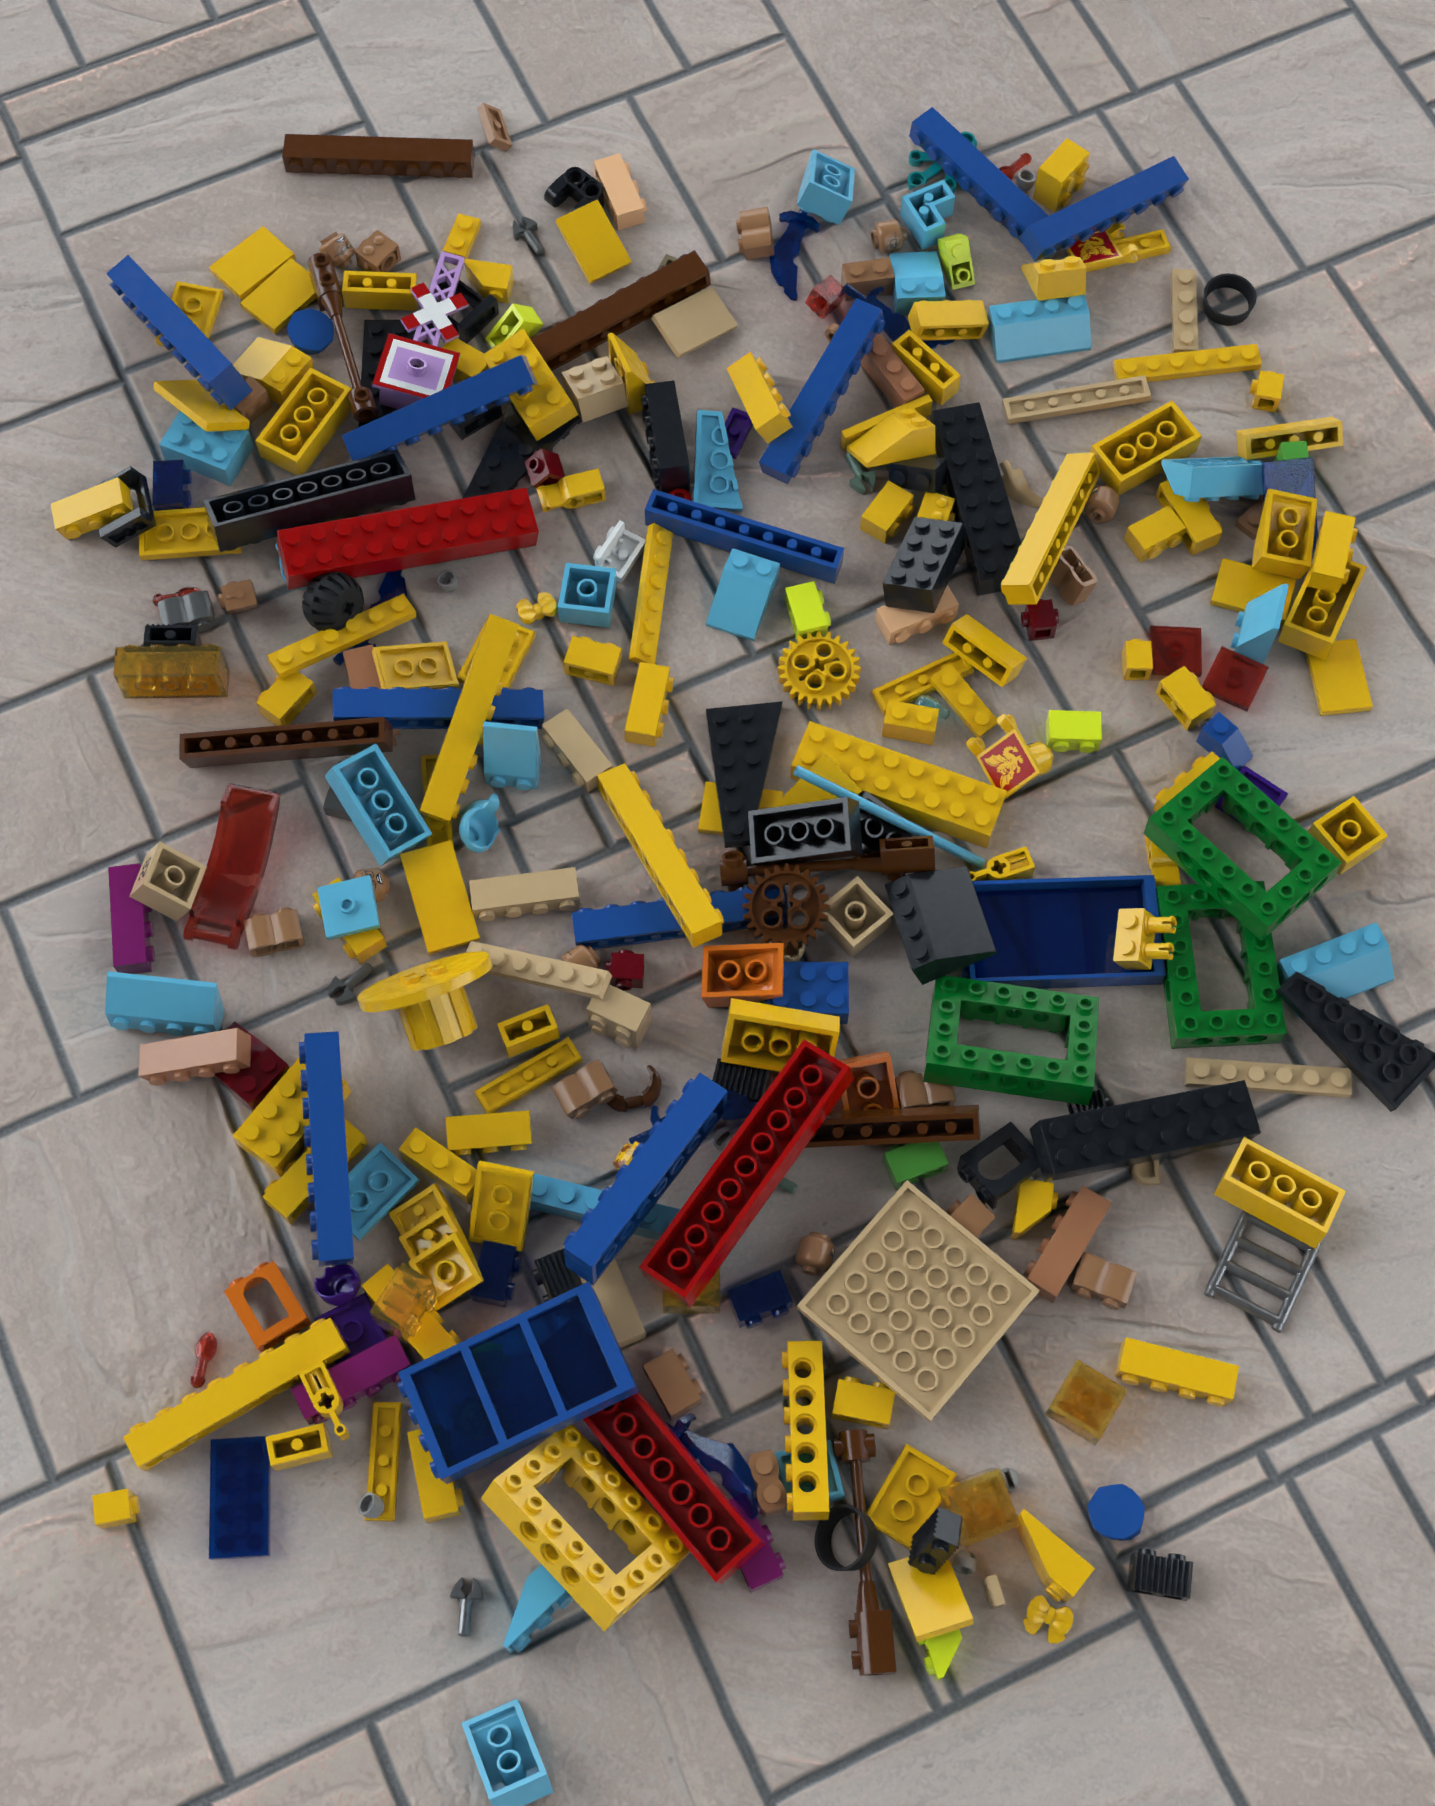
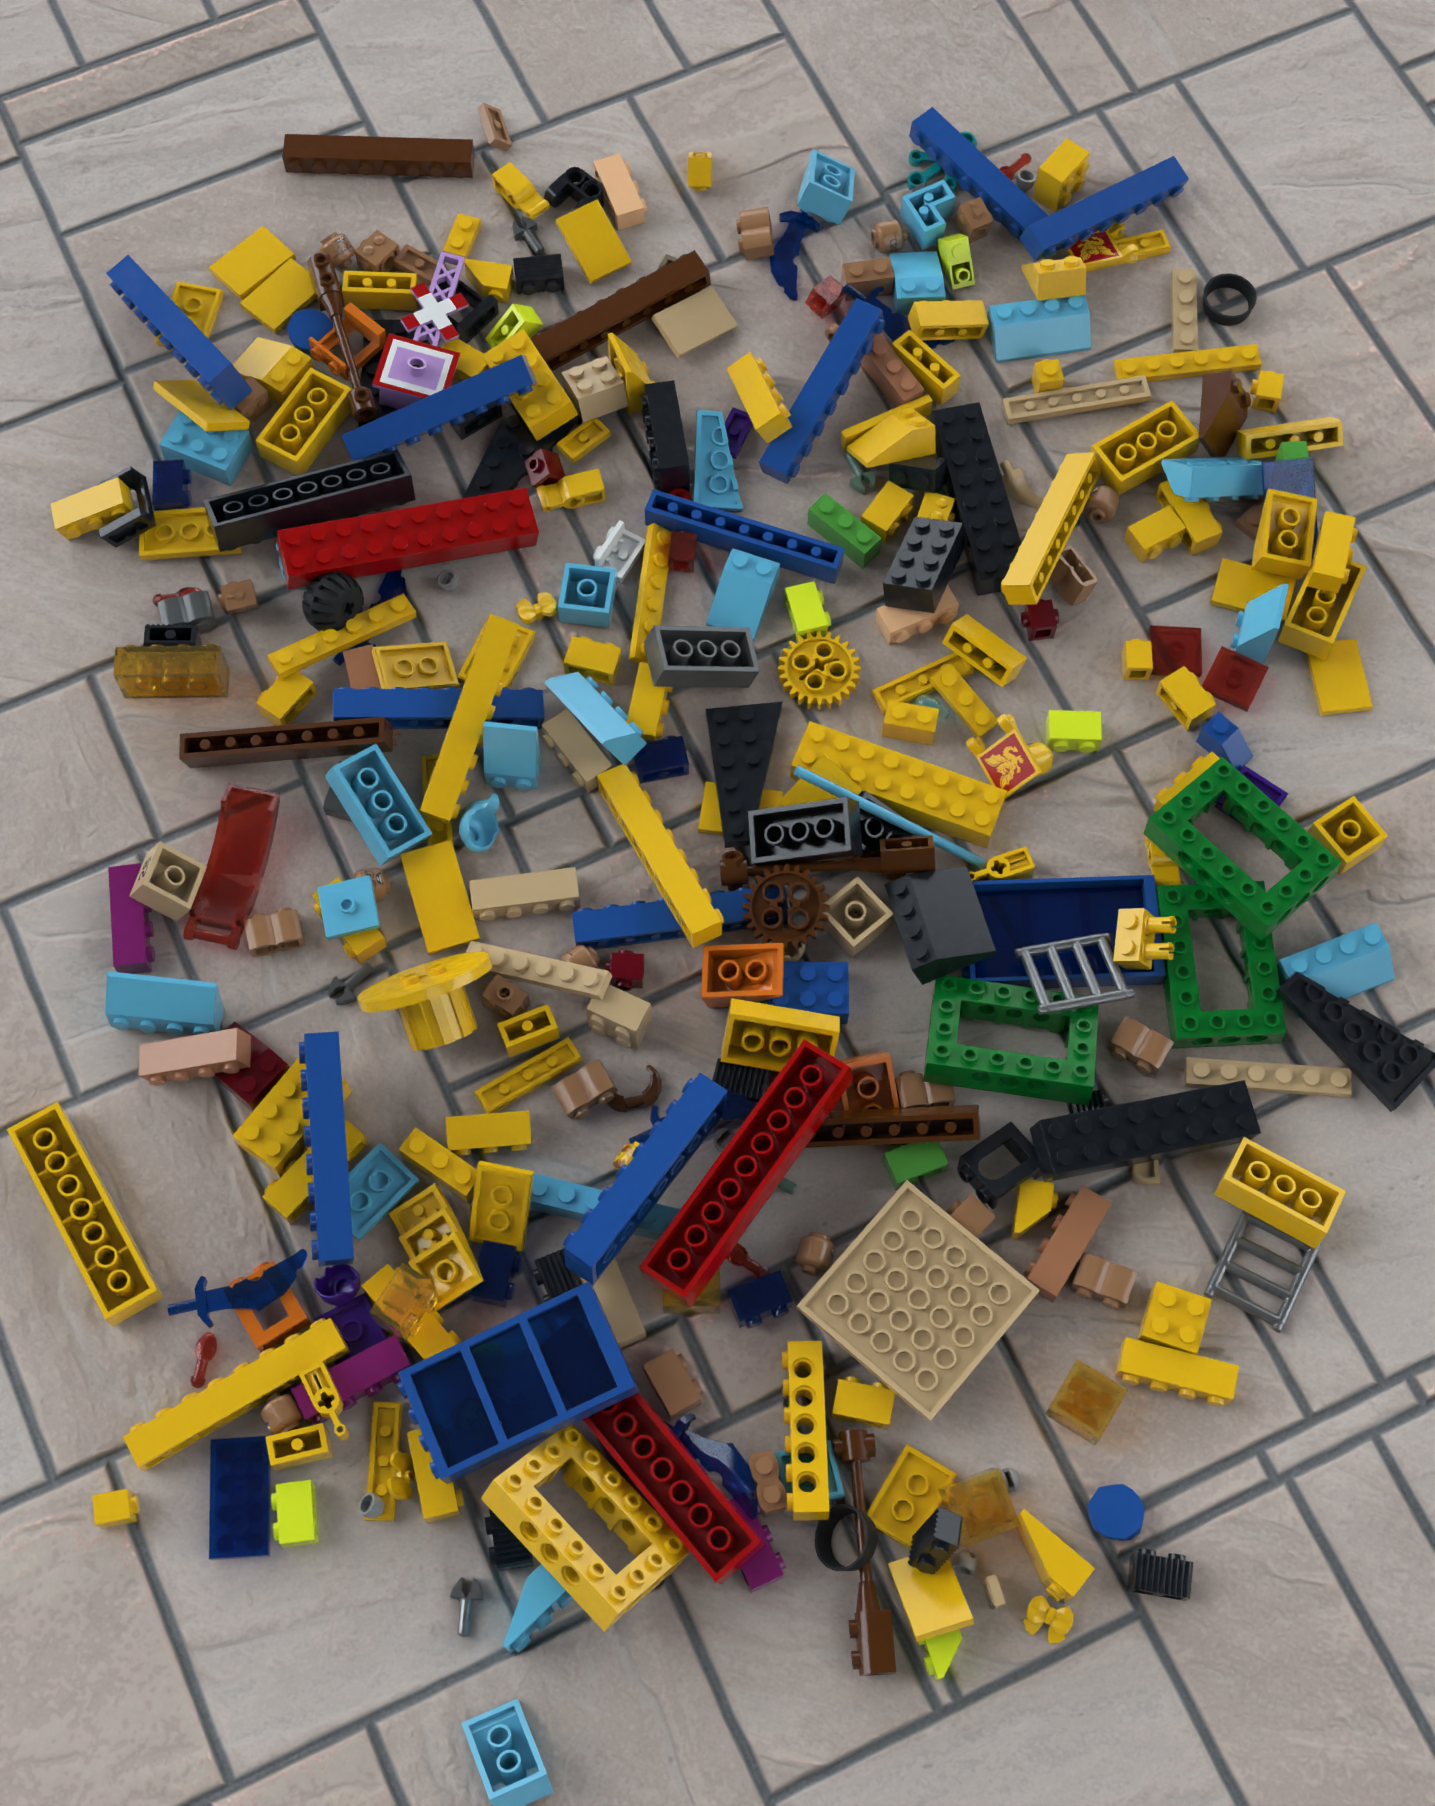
(85, 1214): none -> yellow brick
(244, 1294): none -> clear blue sword
(281, 1413): none -> medium nougat head
(295, 1514): none -> neon yellow brick
(353, 320): none -> orange panel
(400, 1486): none -> yellow piece
(414, 261): none -> medium nougat plate
(505, 998): none -> medium nougat head
(507, 1550): none -> black brick
(519, 191): none -> yellow piece
(539, 274): none -> black brick
(583, 440): none -> yellow plate
(598, 715): none -> medium azure slope
(661, 759): none -> clear blue brick
(682, 551): none -> clear red brick
(700, 170): none -> yellow slope
(701, 656): none -> dark grey brick
(740, 1257): none -> clear red piece
(844, 530): none -> bright green brick
(973, 219): none -> medium nougat head
(1047, 376): none -> yellow brick
(1071, 1001): none -> flat silver bar
(1140, 1046): none -> medium nougat brick
(1174, 1318): none -> yellow brick
(1222, 411): none -> reddish brown slope

